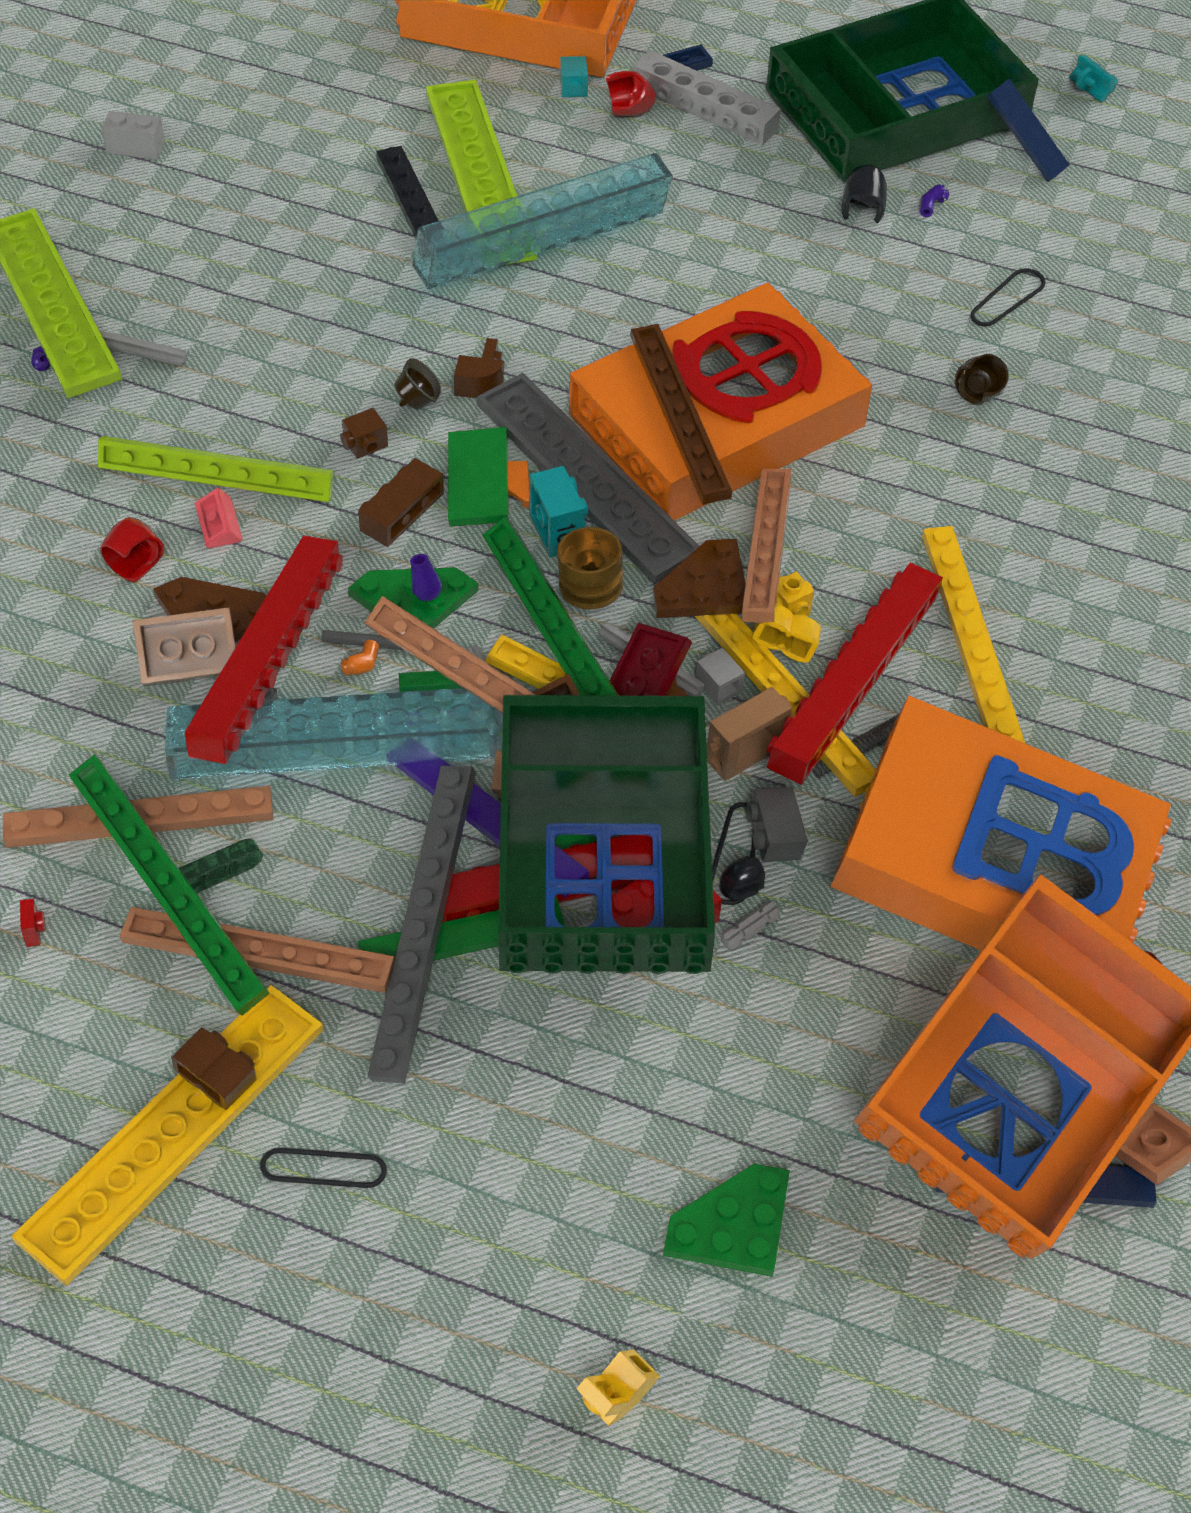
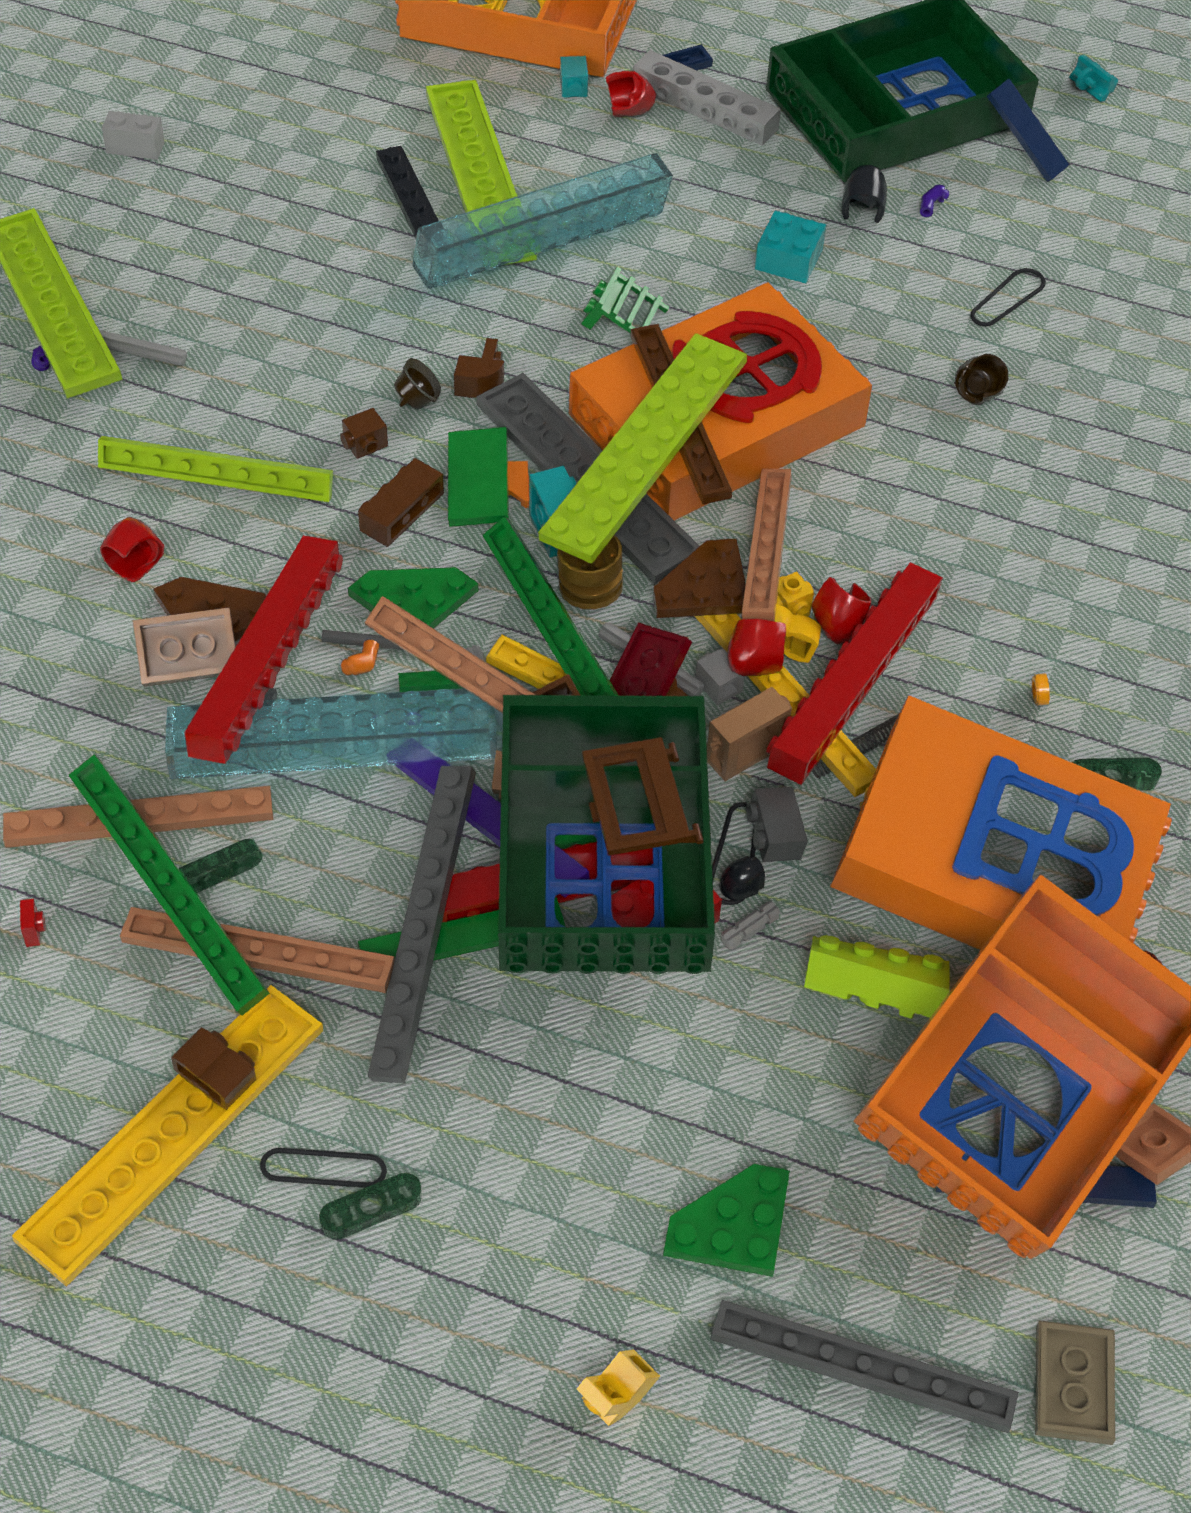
(218, 519): coral slope -> none
(377, 1191): none -> clear green beam
(424, 579): dark purple cone -> none
(611, 296): none -> plate
(642, 448): none -> lime plate
(659, 789): none -> reddish brown piece
(757, 647): none -> red piece
(790, 246): none -> teal brick
(839, 610): none -> red piece
(865, 1366): none -> dark grey plate
(878, 975): none -> lime wedge
(971, 633): yellow plate -> none
(1040, 689): none -> light orange tile
(1075, 1382): none -> dark tan tile
(1127, 767): none -> clear green beam

